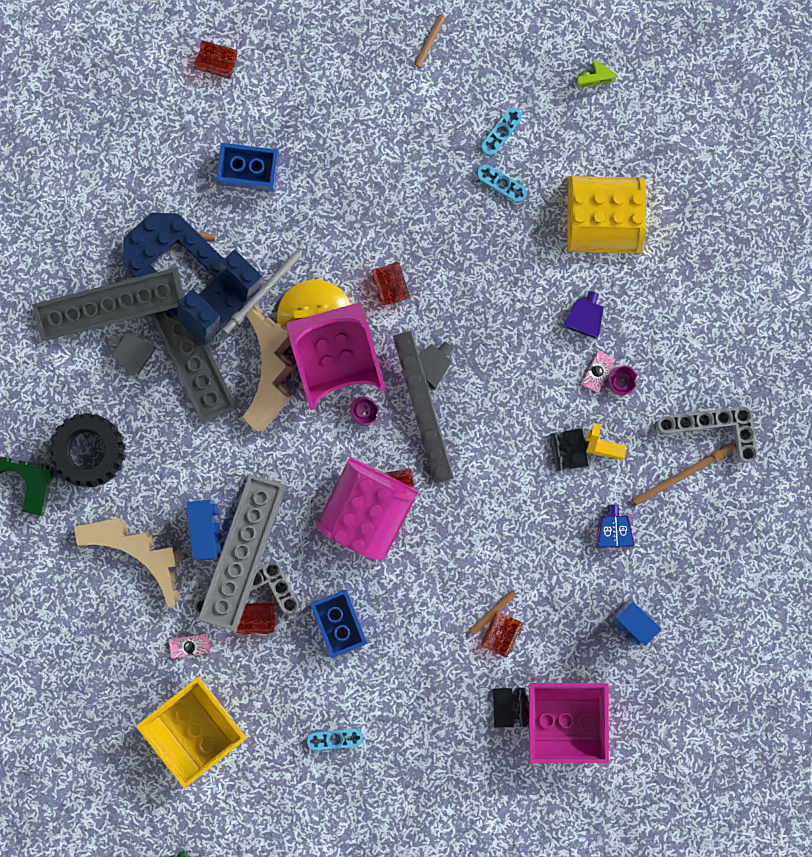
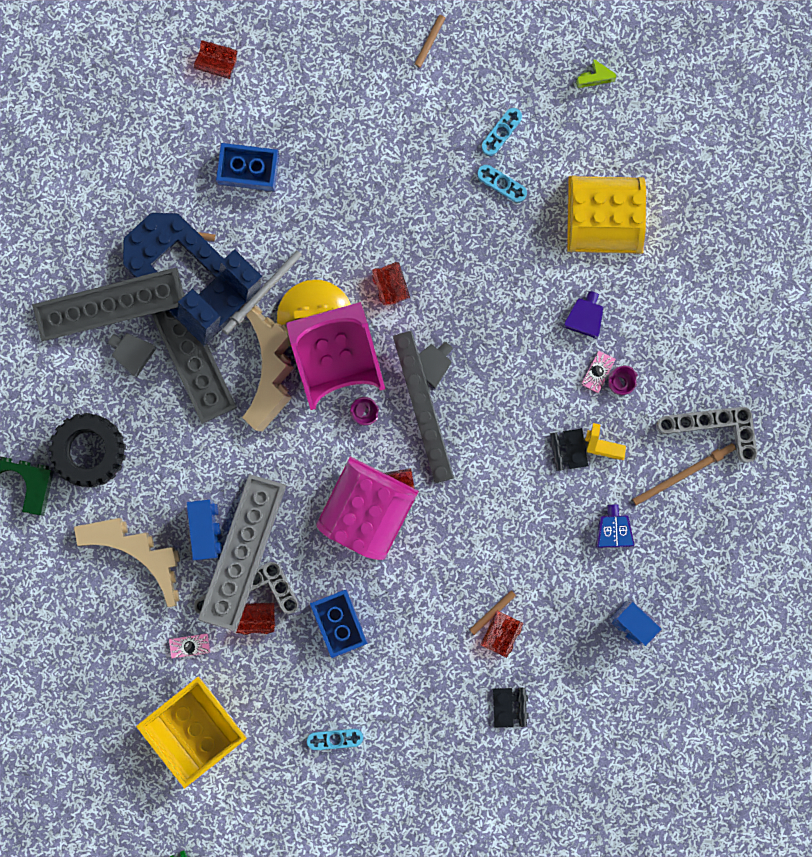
(568, 722): dark pink container -> none

